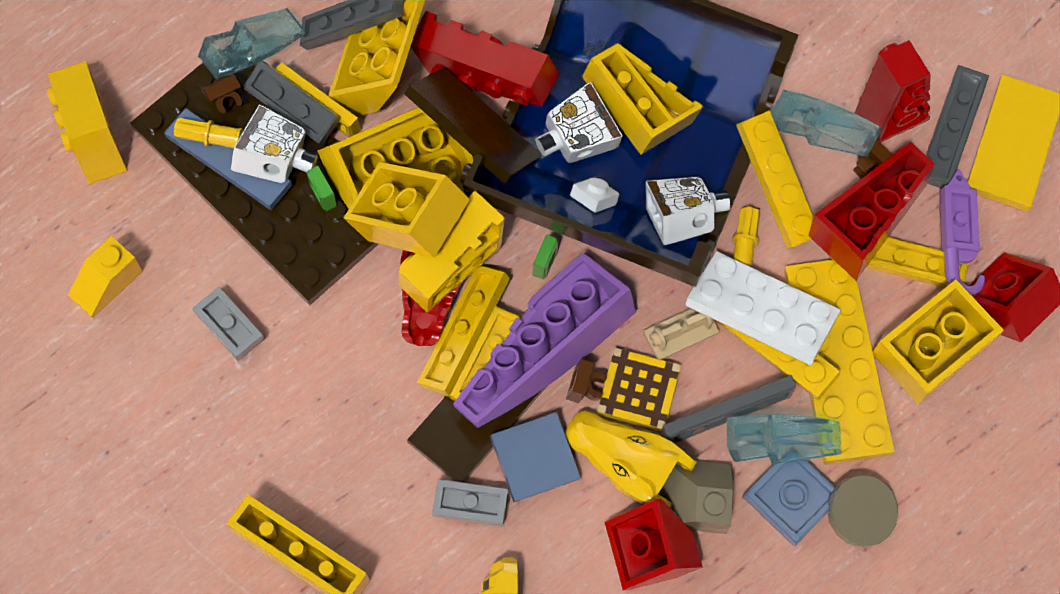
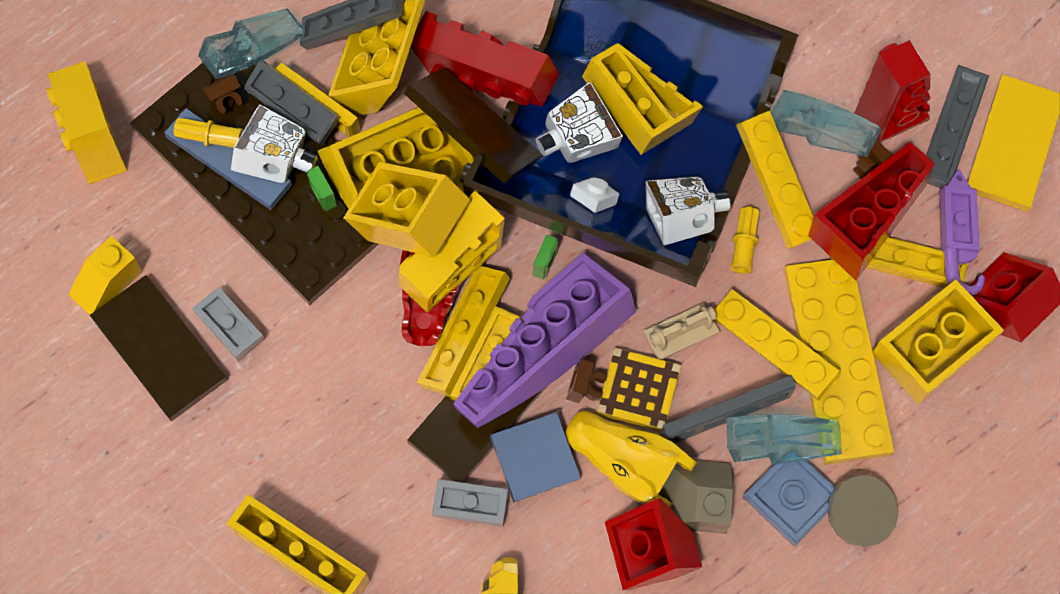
(158, 348): none -> dark brown tile
(763, 308): white plate -> none

